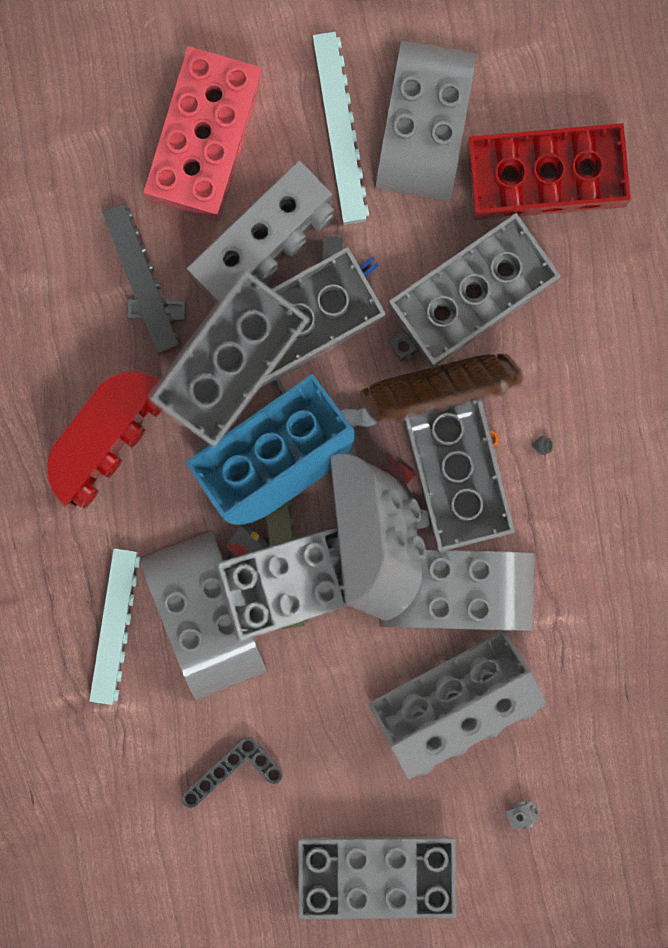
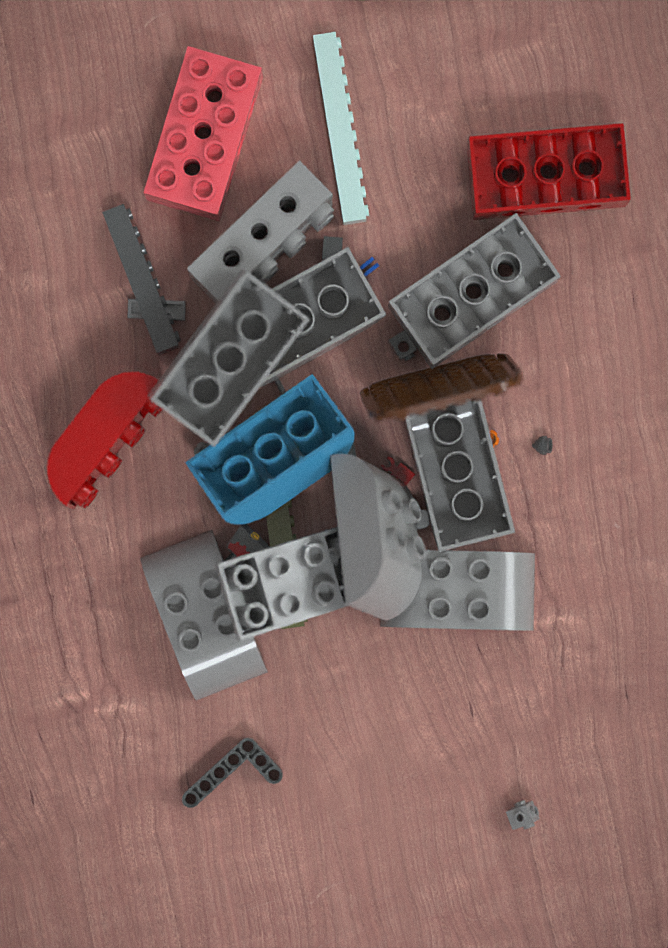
(113, 628): light aqua brick -> none
(358, 418): light grey brick -> none
(377, 877): light grey brick -> none
(425, 120): light grey brick -> none
(457, 704): light grey brick -> none

